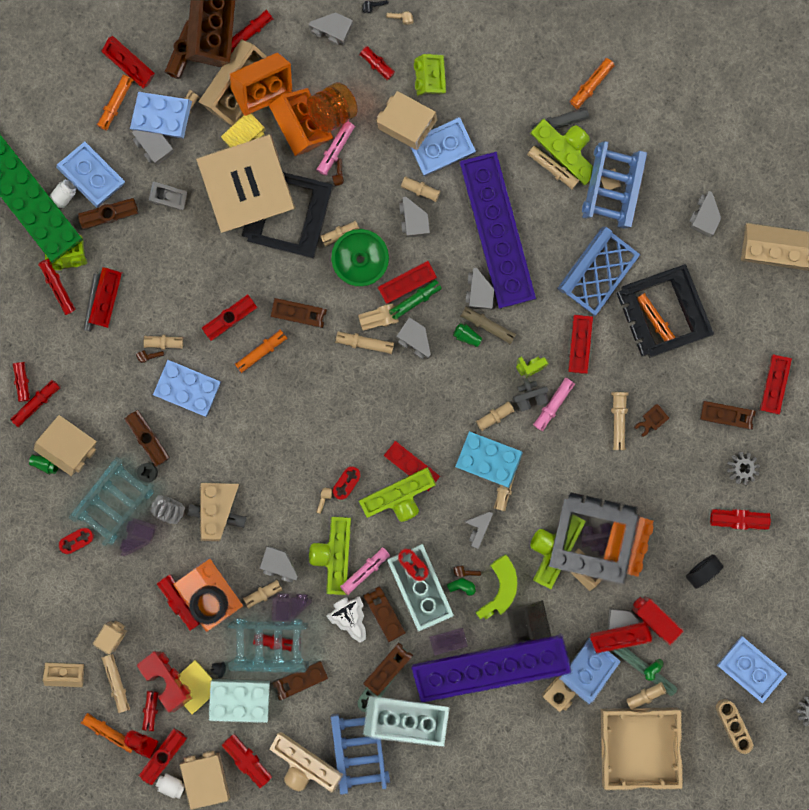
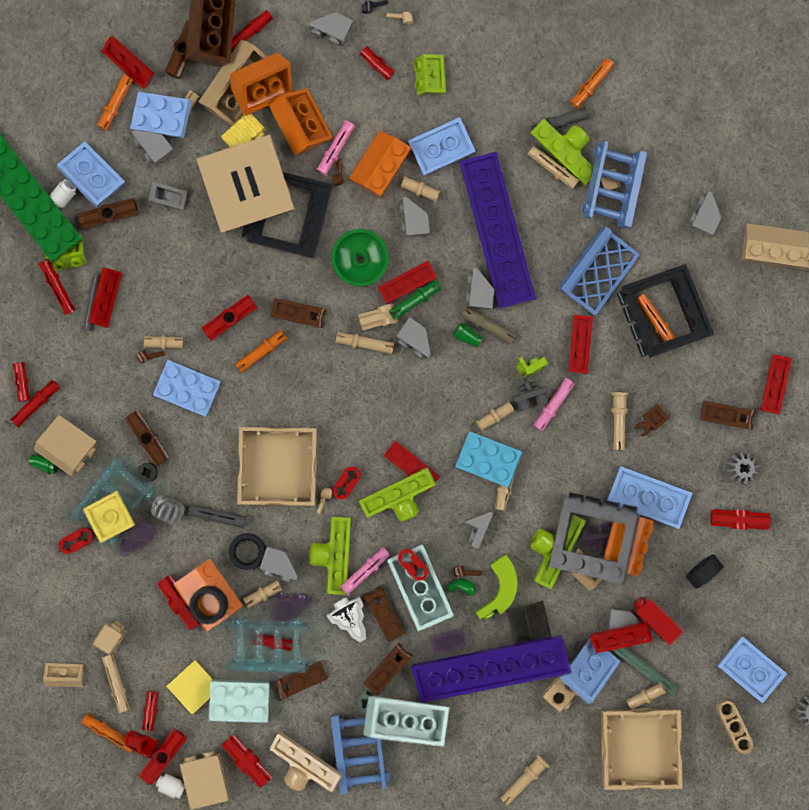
(109, 516): none -> light yellow tile
(176, 693): red arch -> none
(215, 507): tan wing -> none
(219, 669): black piece -> none
(232, 551): none -> black tyre
(277, 466): none -> tan tile
(332, 107): clear orange wheel -> none
(334, 235): tan pin -> none
(380, 164): none -> orange slope
(406, 120): tan brick -> none
(531, 773): none -> tan pin
(650, 496): none -> light blue plate
(654, 668): green arm -> none

